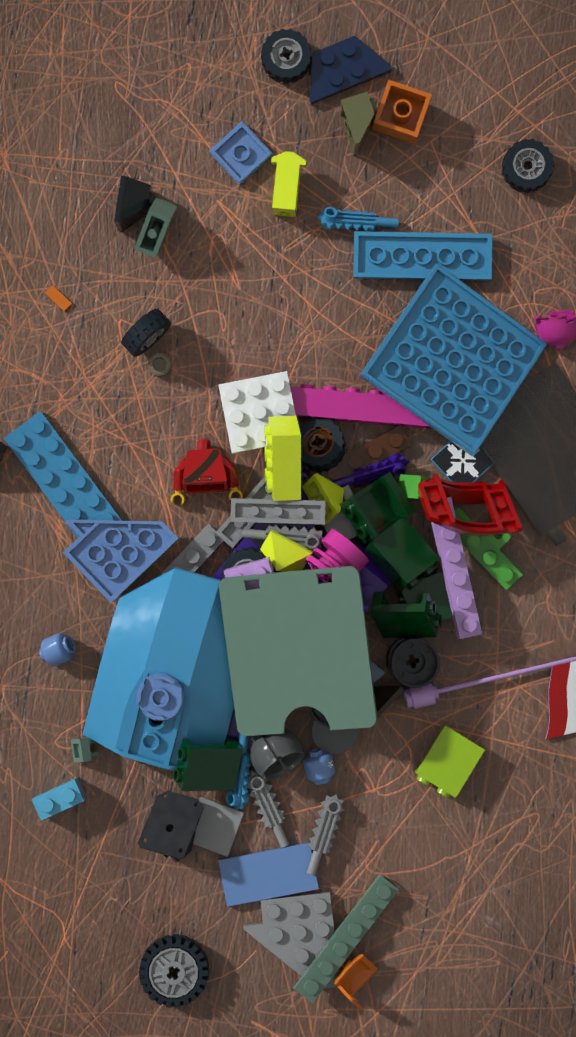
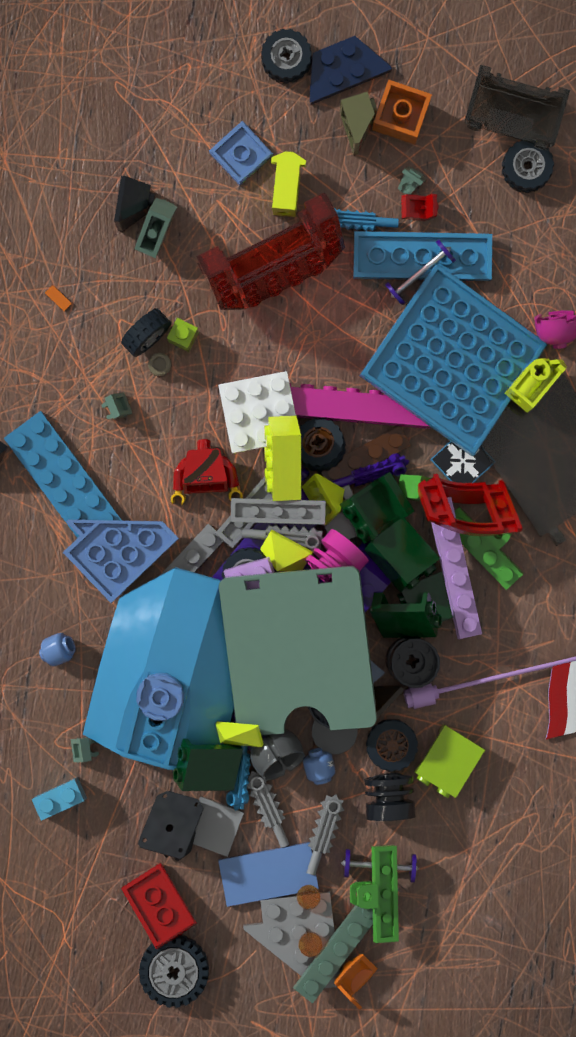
(117, 405): none -> sand green tile
(158, 906): none -> red tile
(183, 335): none -> lime brick
(239, 734): none -> neon yellow slope
(277, 260): none -> clear red wedge
(308, 897): none -> clear orange tile
(310, 944): none -> clear orange tile
(347, 863): none -> axle
(380, 894): none -> bright green plate
(389, 797): none -> black wheel
(392, 745): none -> black wheel
(395, 293): none -> axle
(411, 180): none -> sand green brick
(419, 207): none -> red bracket
(516, 109): none -> clear smoke windscreen
(530, 388): none -> neon yellow piece

